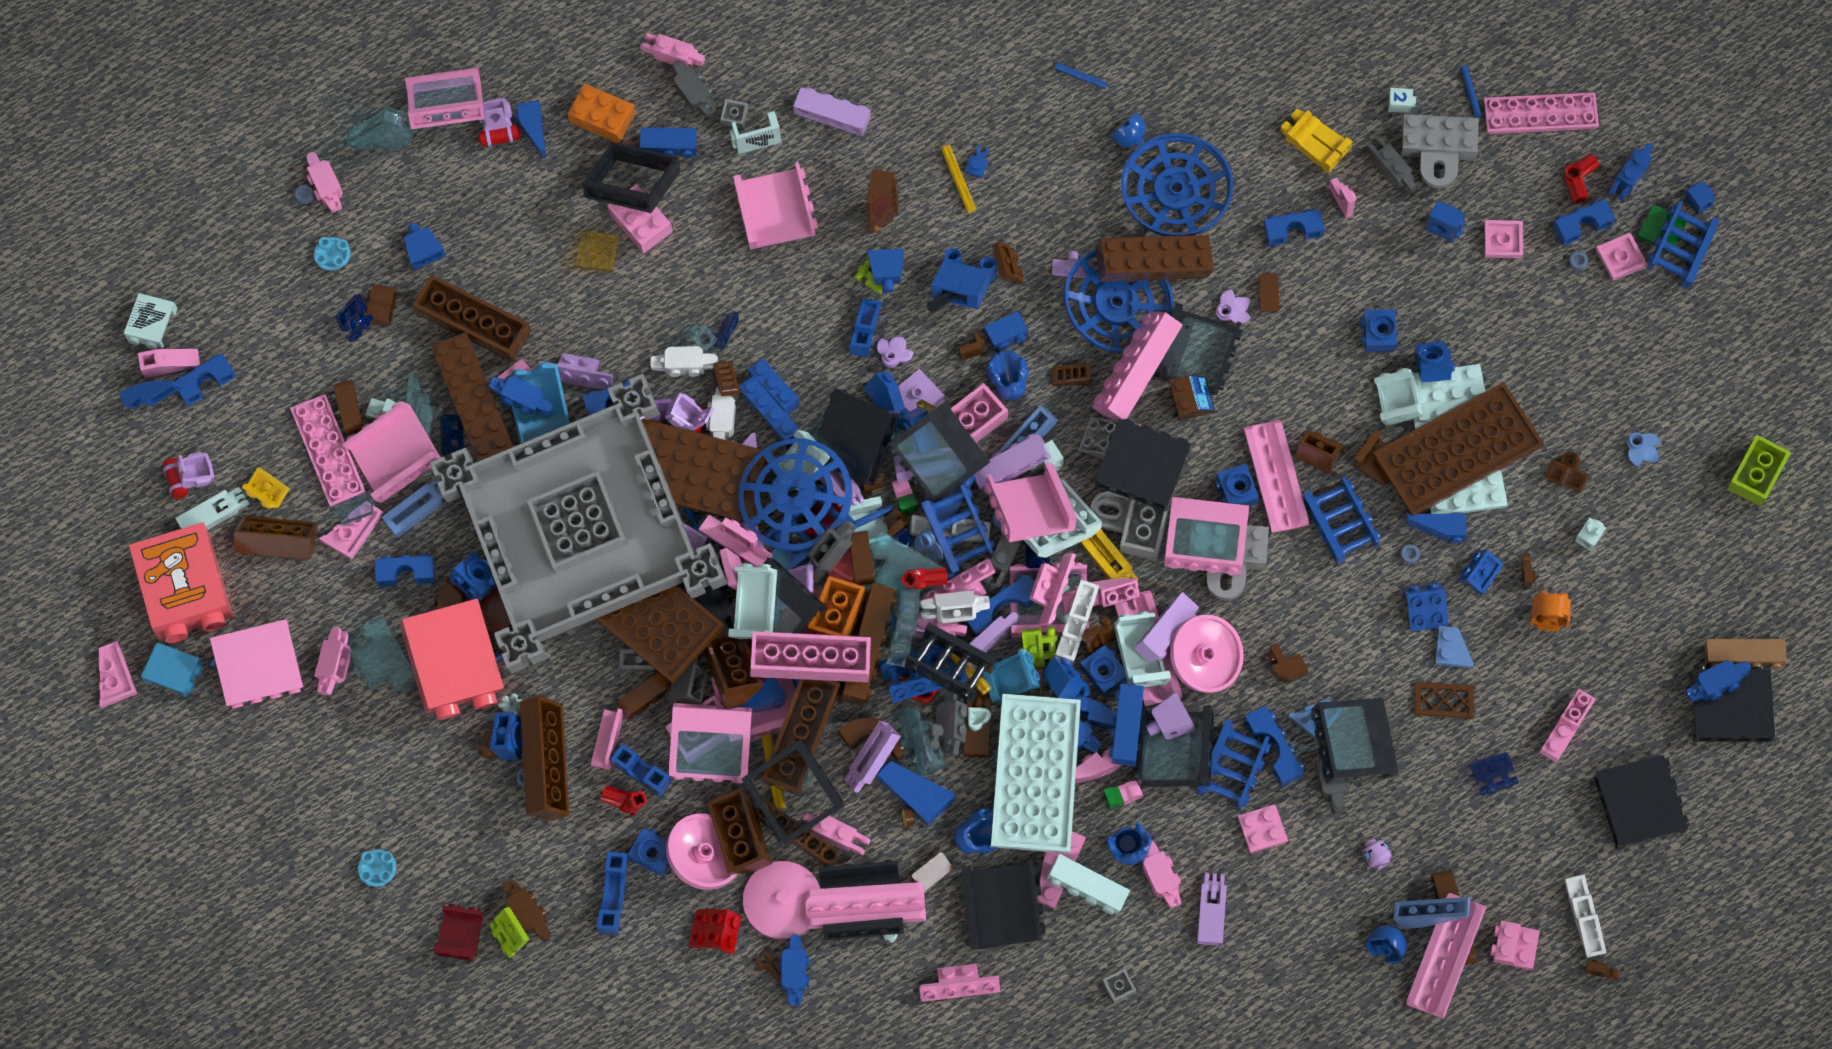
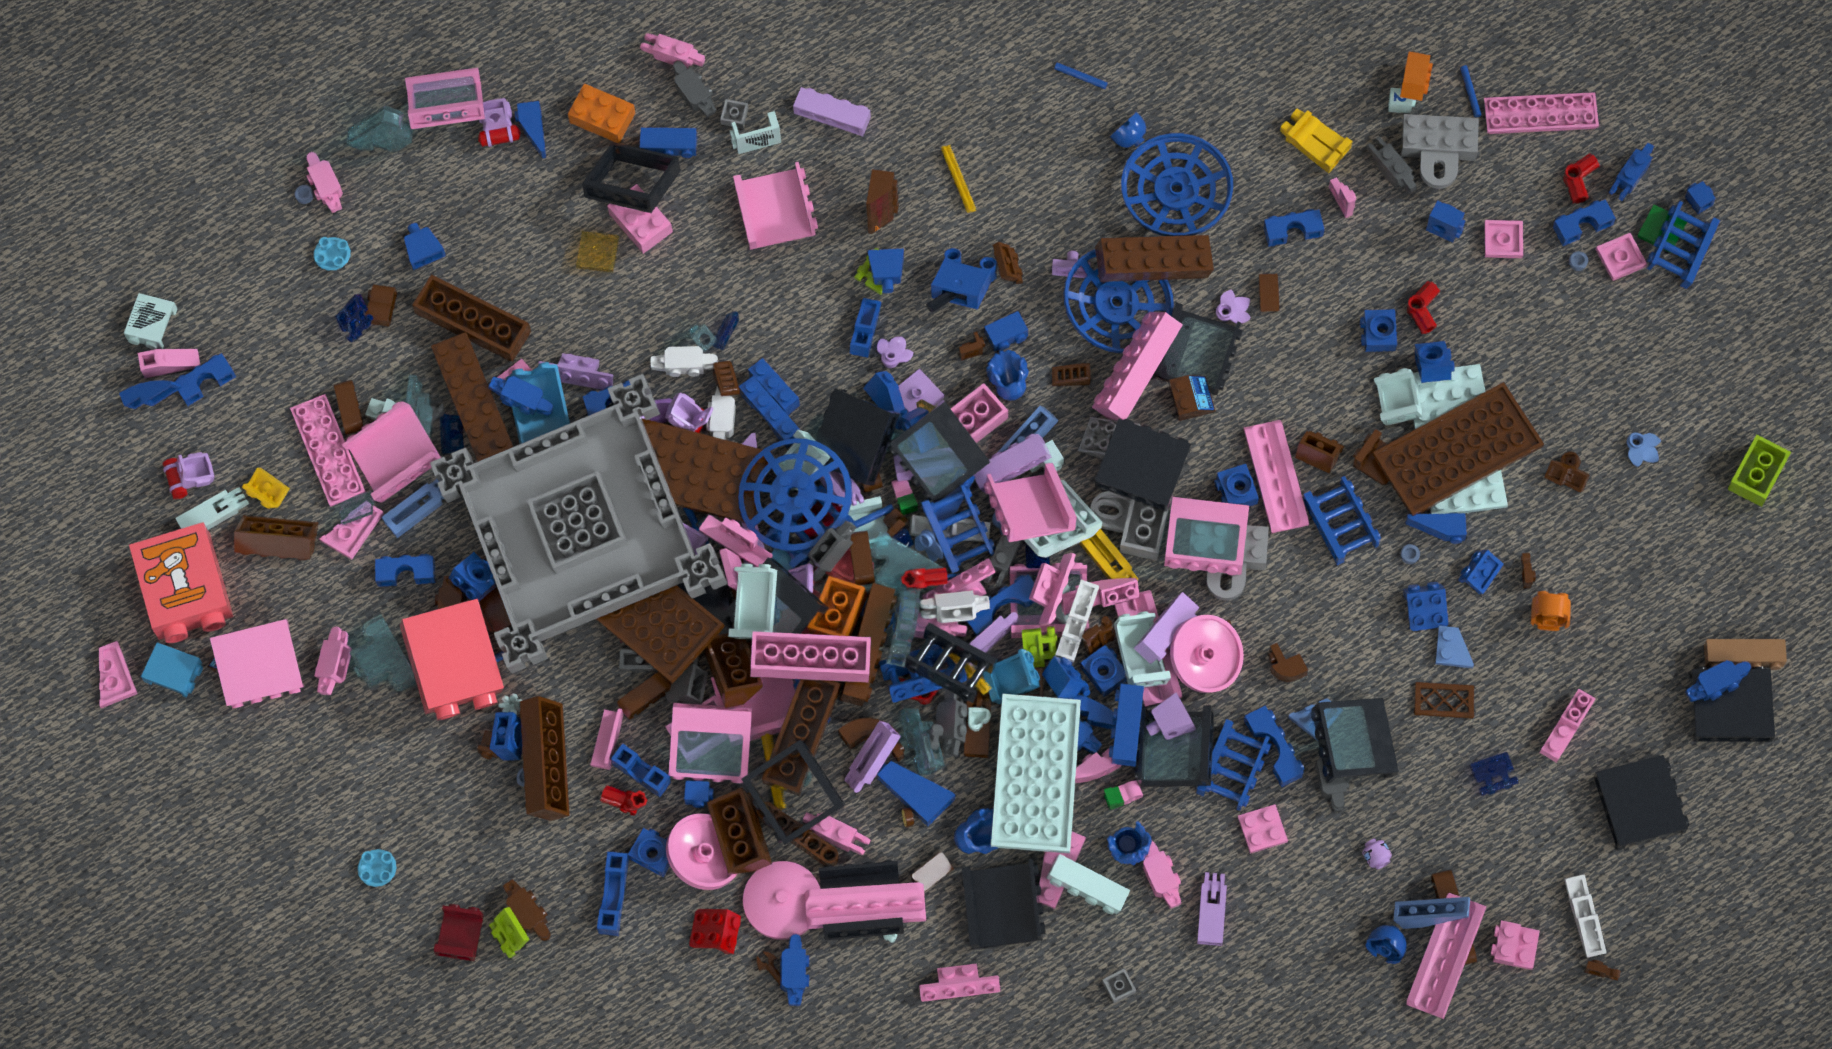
(698, 793): none -> blue brick
(767, 698): blue slope -> none
(977, 164): blue plate -> none
(1416, 76): none -> orange brick
(1421, 315): none -> red piece
(1590, 534): light aqua brick -> none

